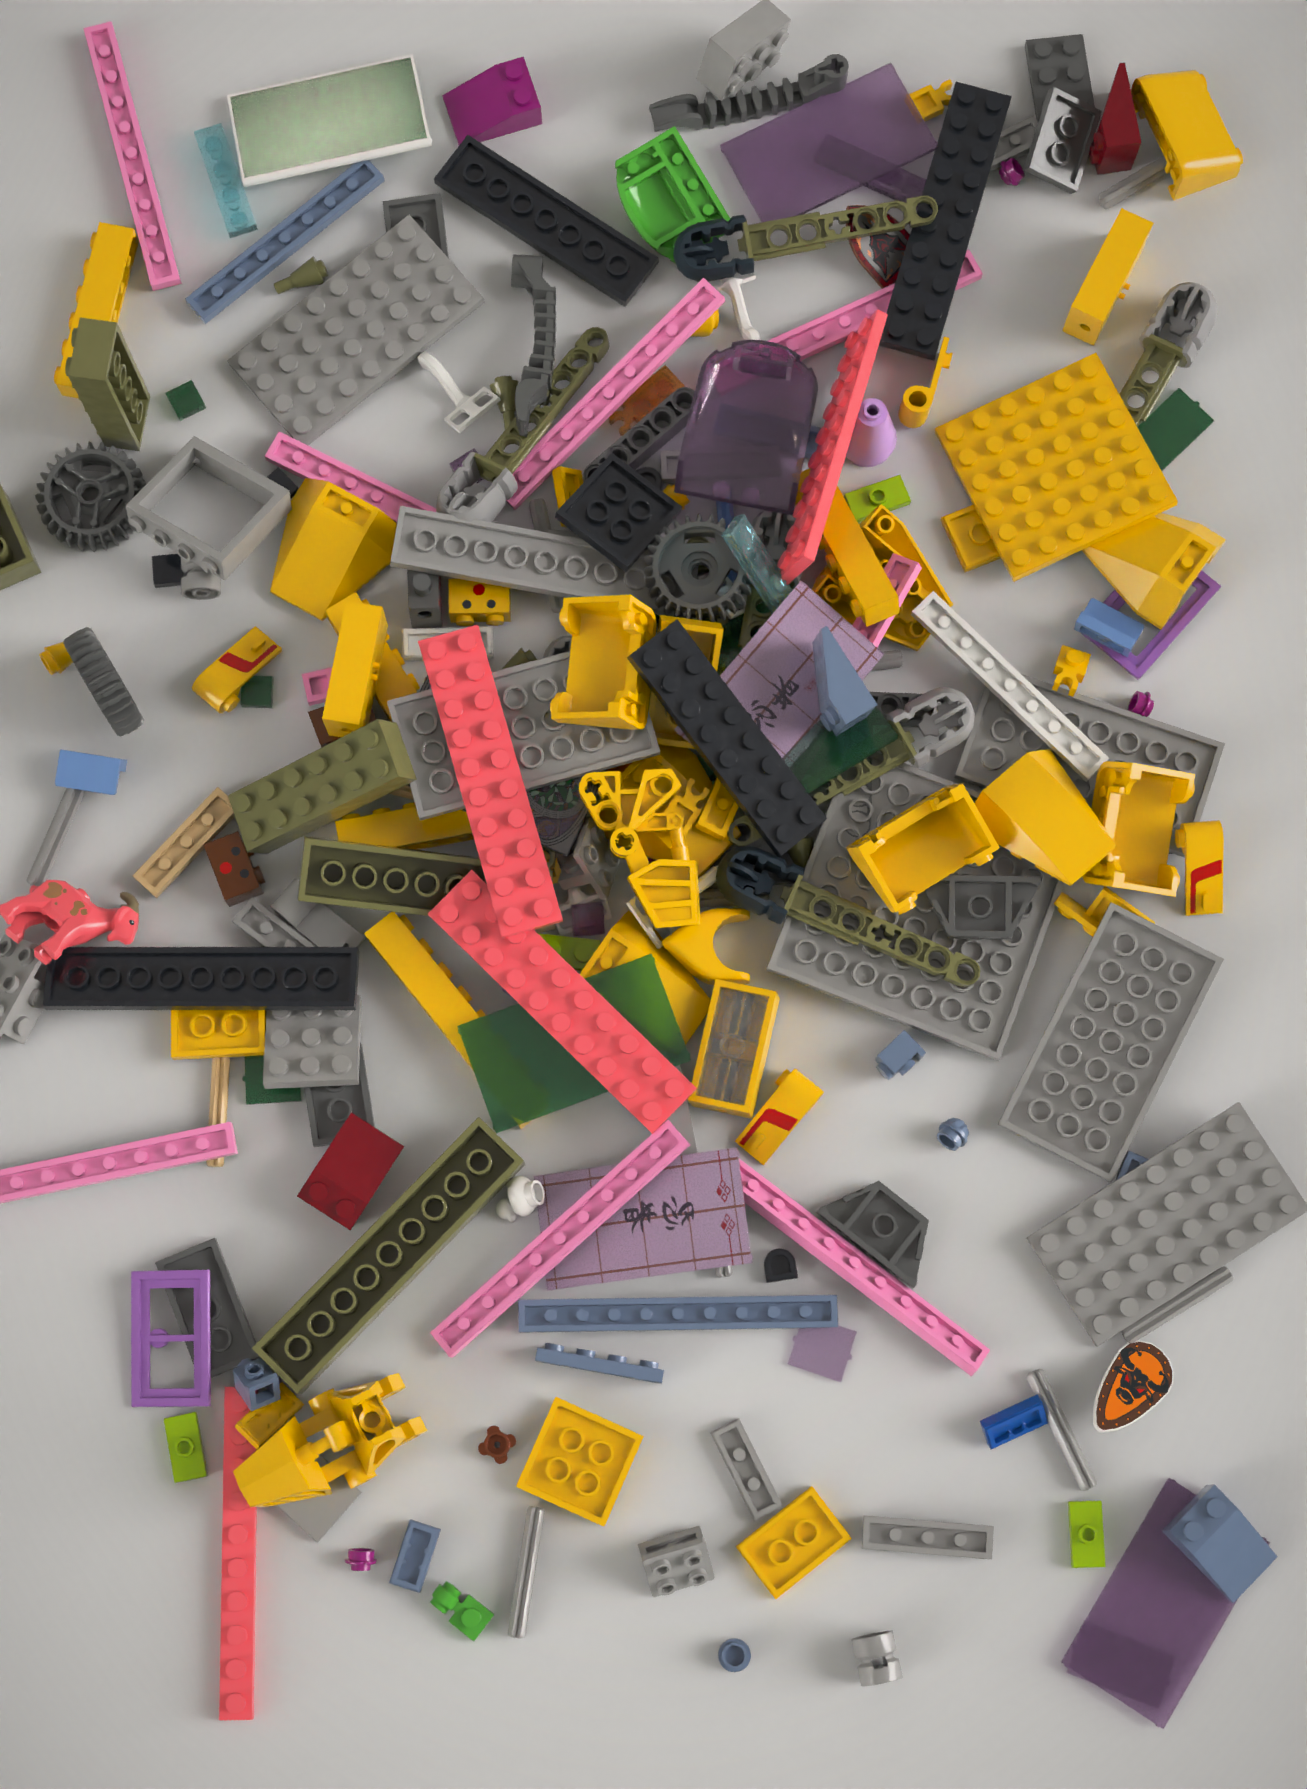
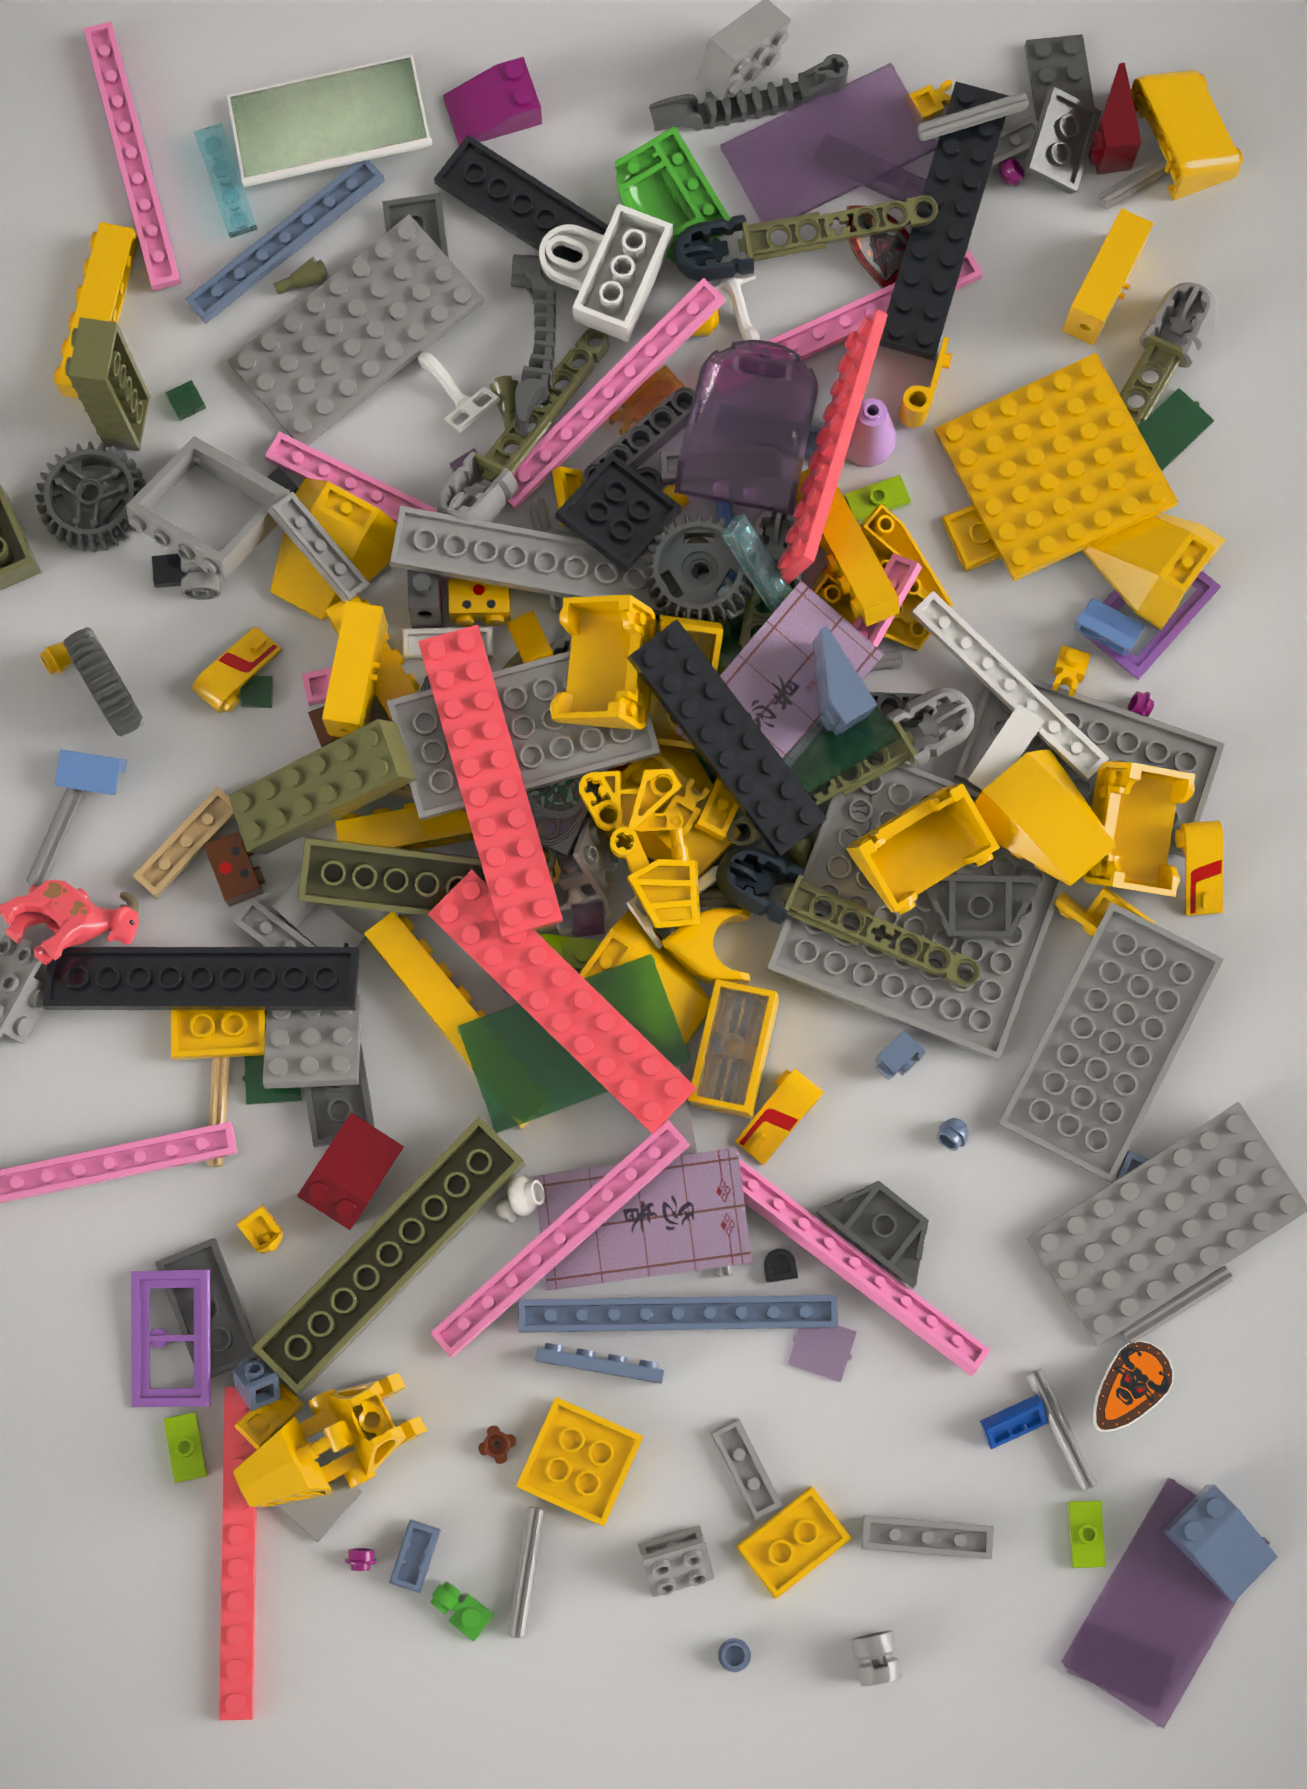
(261, 1230): none -> yellow plate
(318, 547): none -> light grey tile
(529, 637): none -> yellow tile
(614, 268): none -> white brick
(972, 116): none -> light grey axle
(1007, 746): none -> white tile

